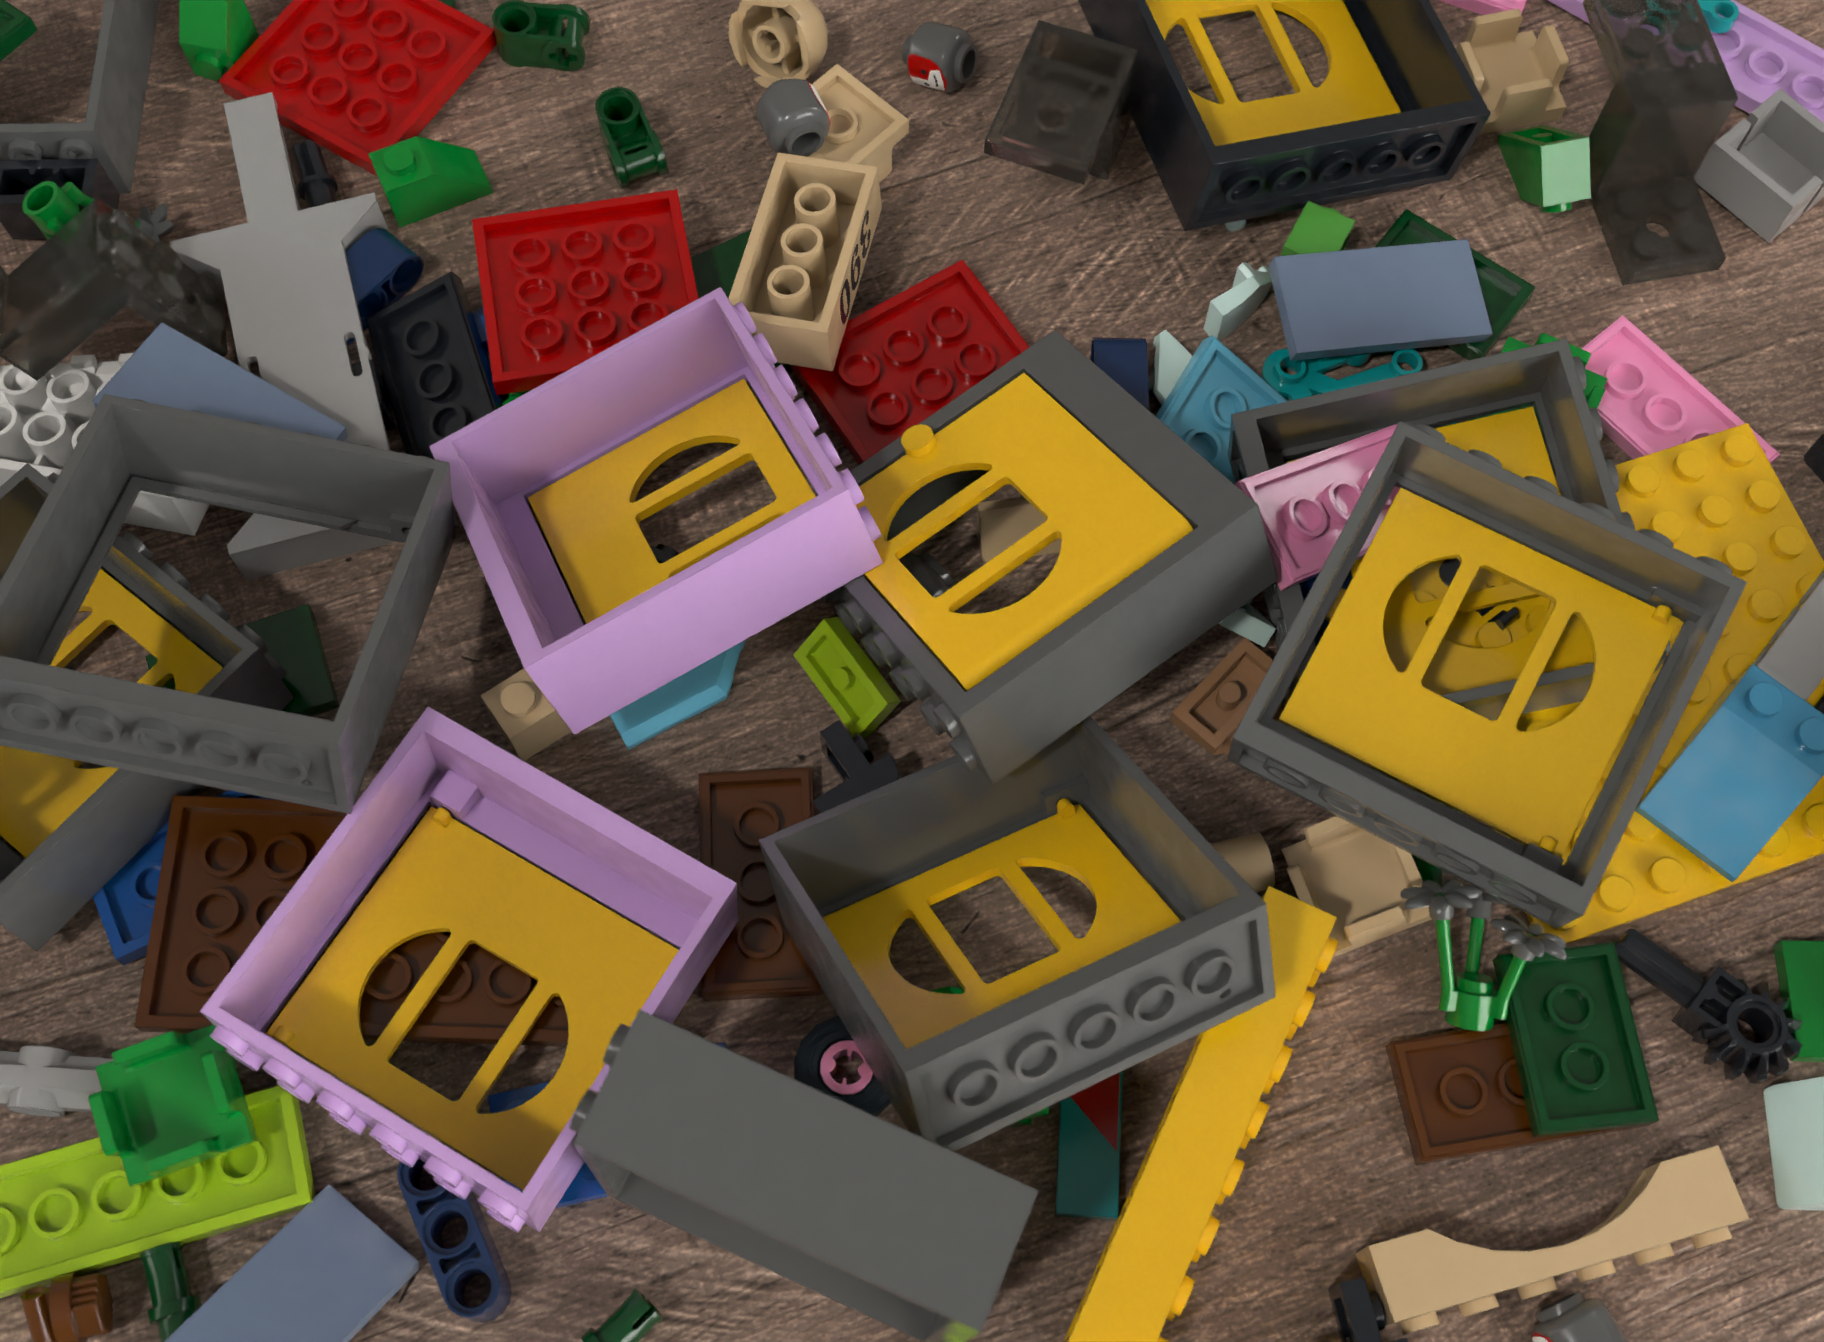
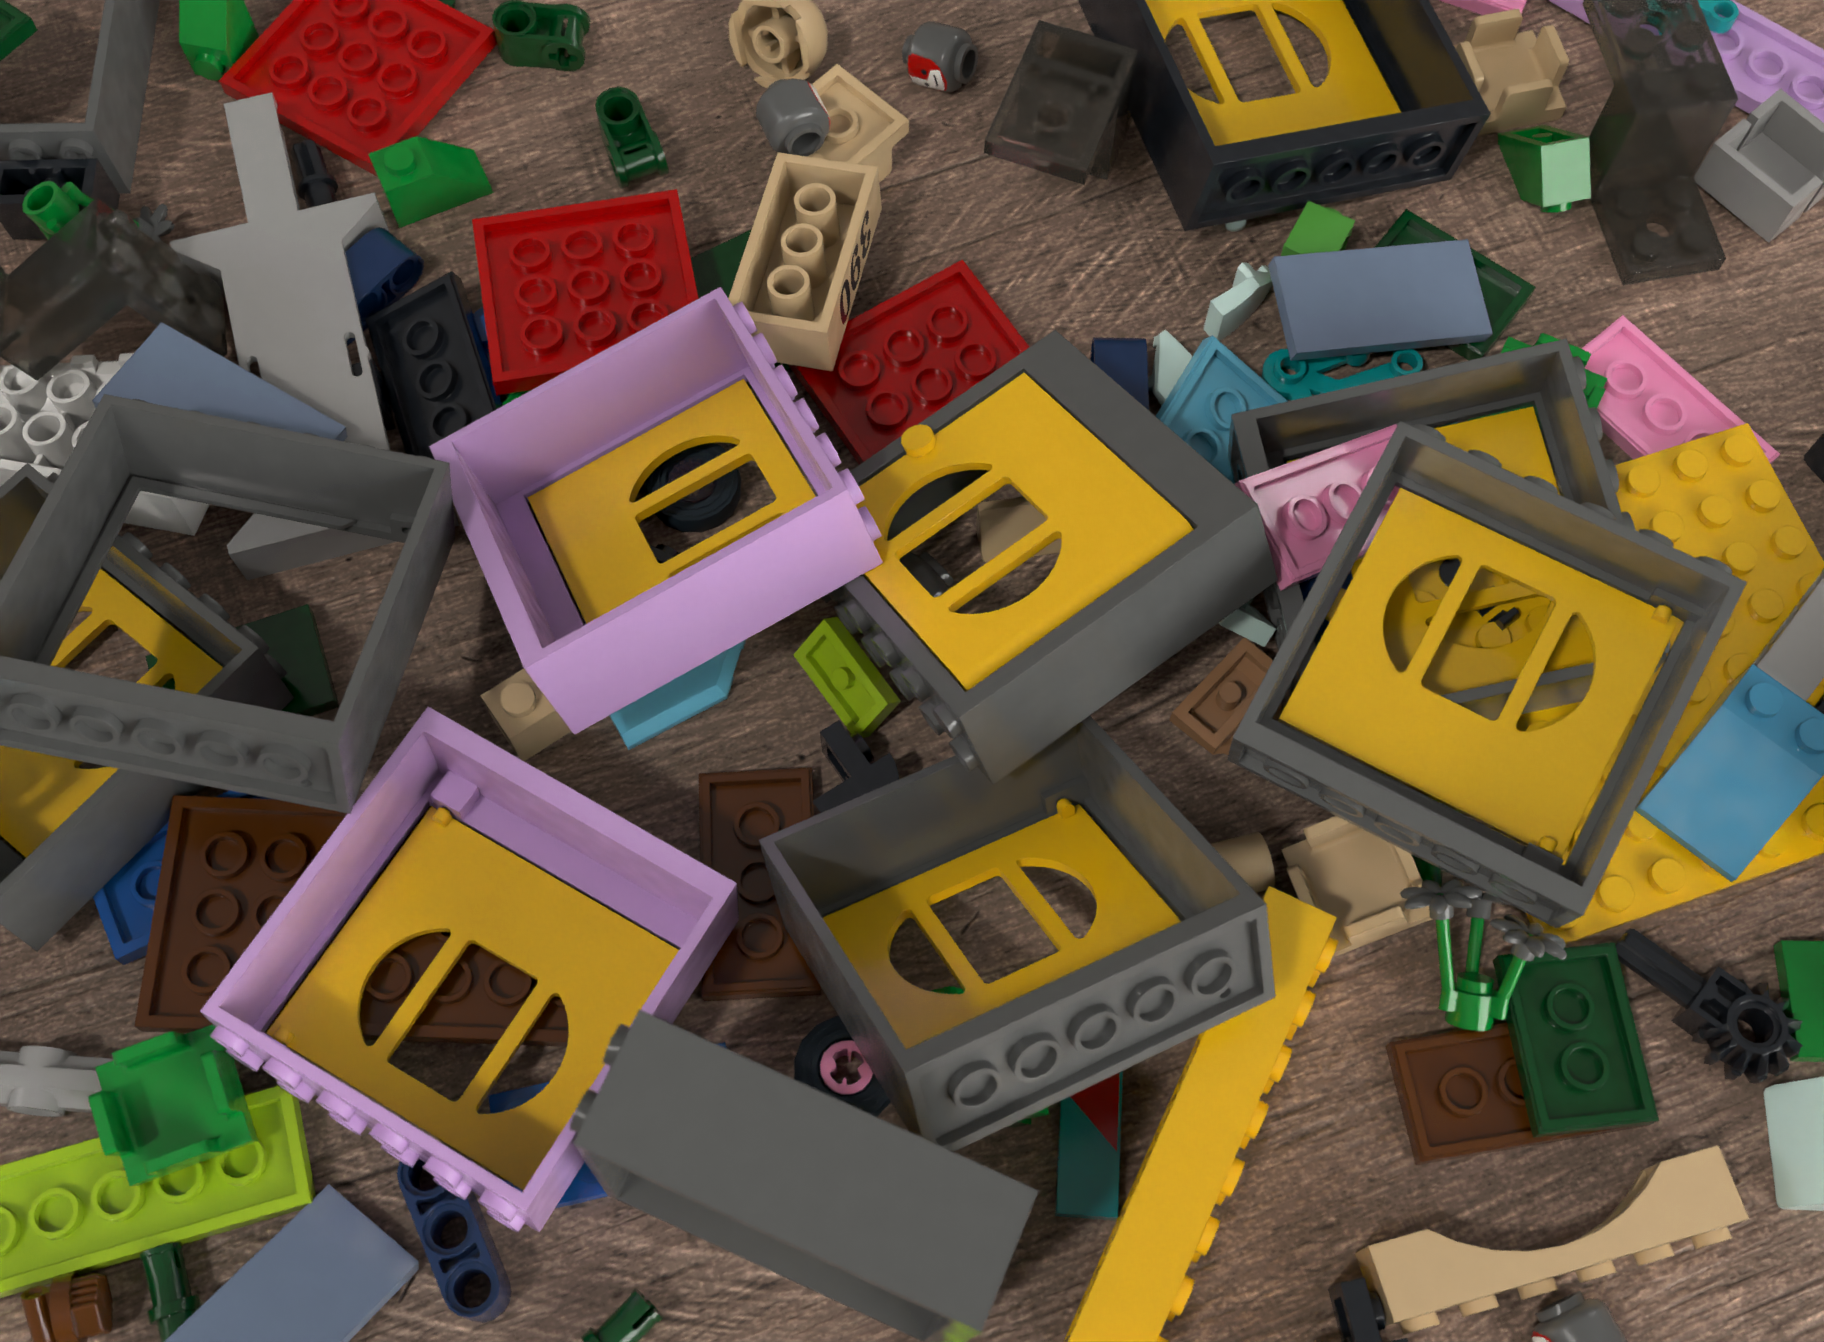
(711, 505): none -> black bush

